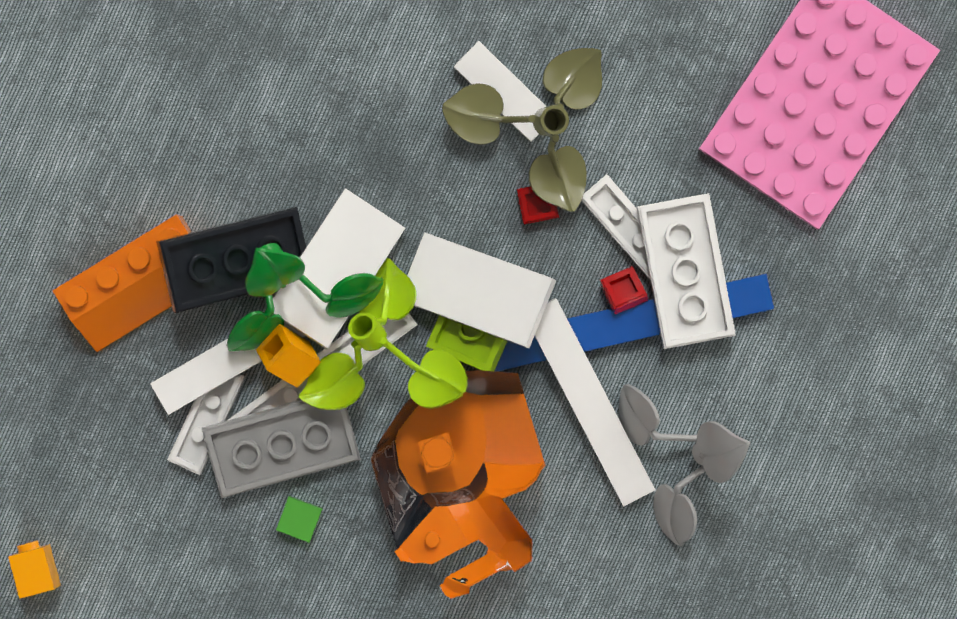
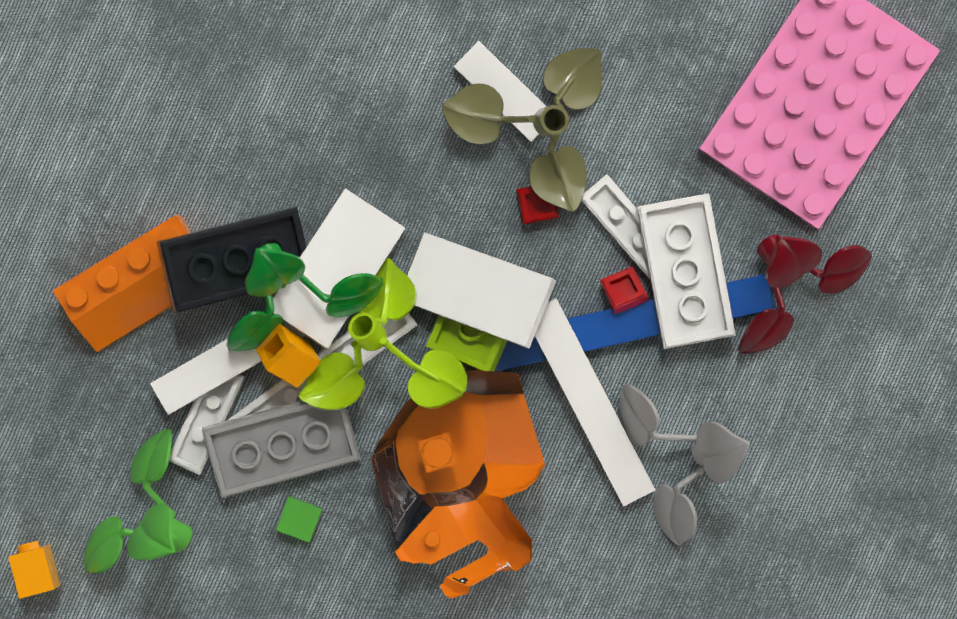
(157, 533): none -> bright green plant
(786, 261): none -> dark red plant

